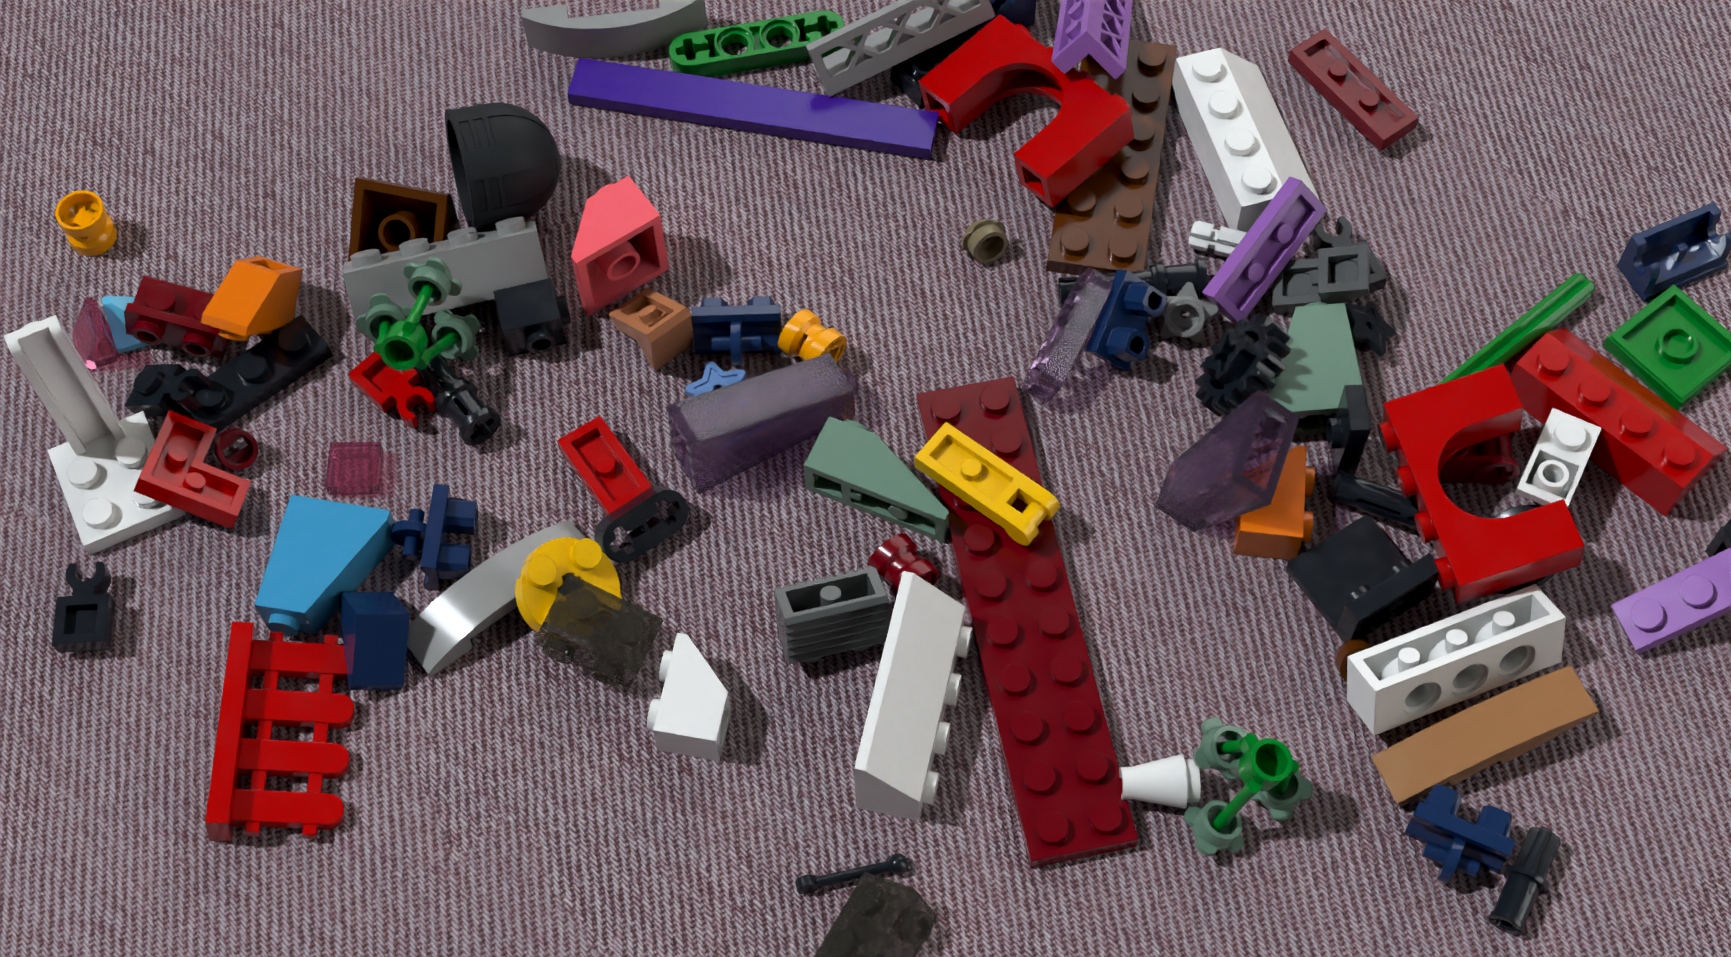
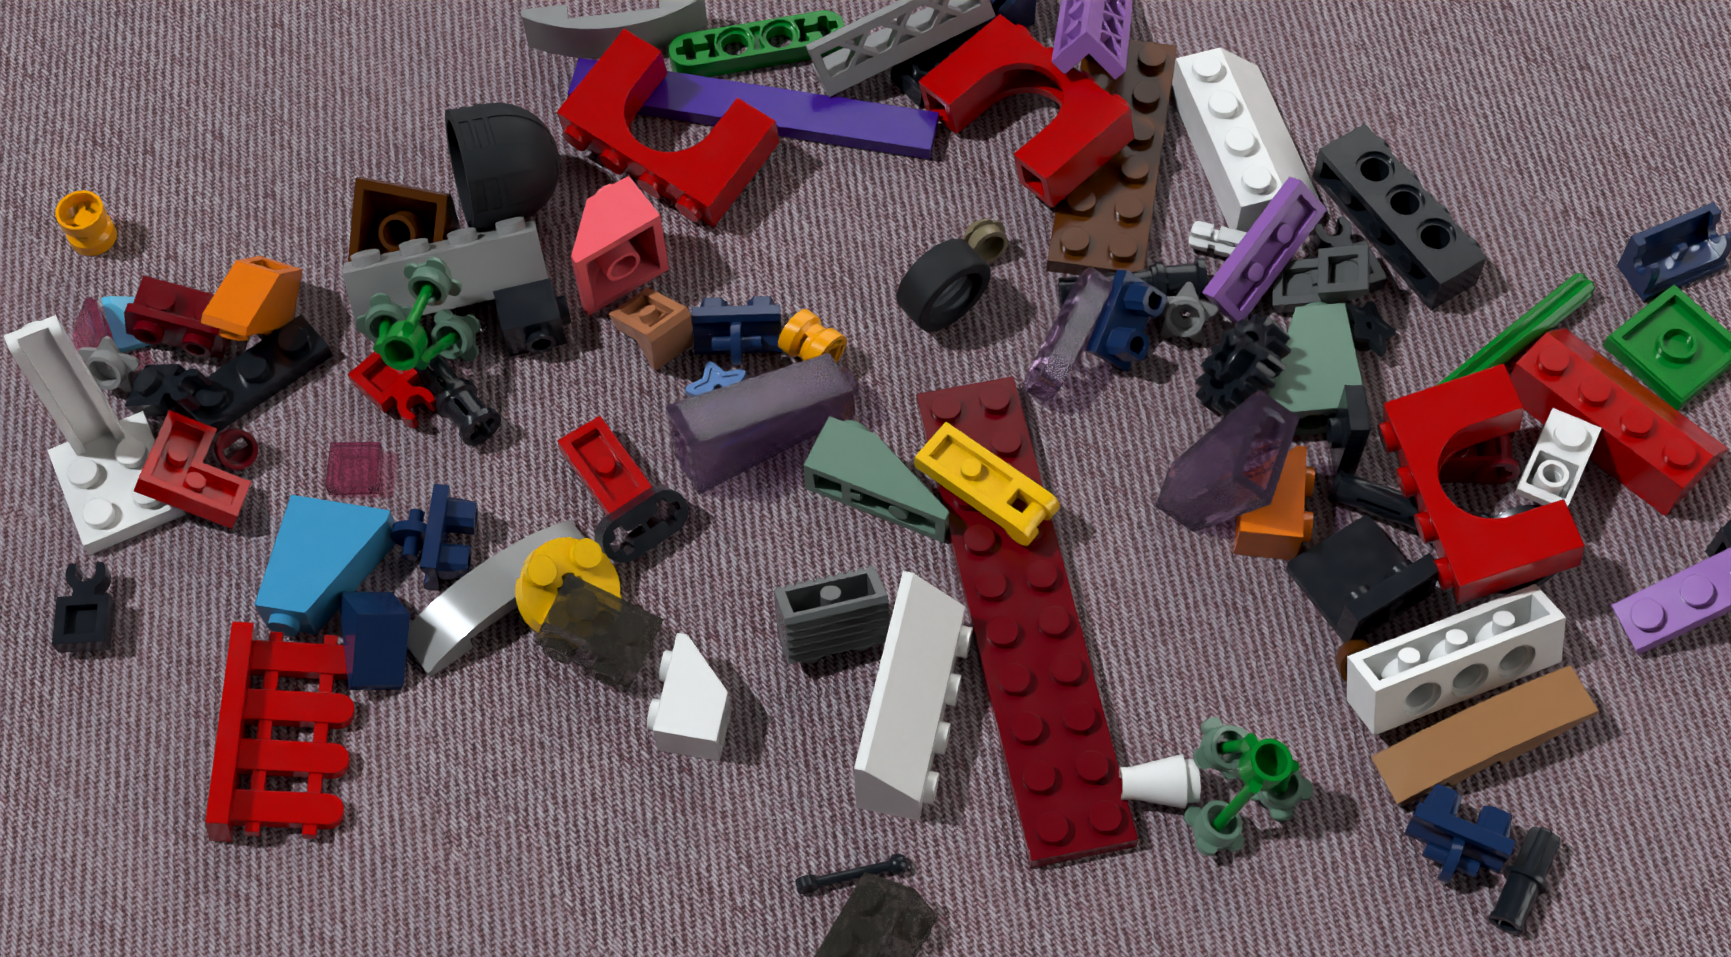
(121, 363): none -> light grey plate
(697, 179): none -> red arch
(900, 555): dark red wheel -> none
(943, 285): none -> black tyre
(1353, 89): dark red plate -> none
(1372, 192): none -> black brick

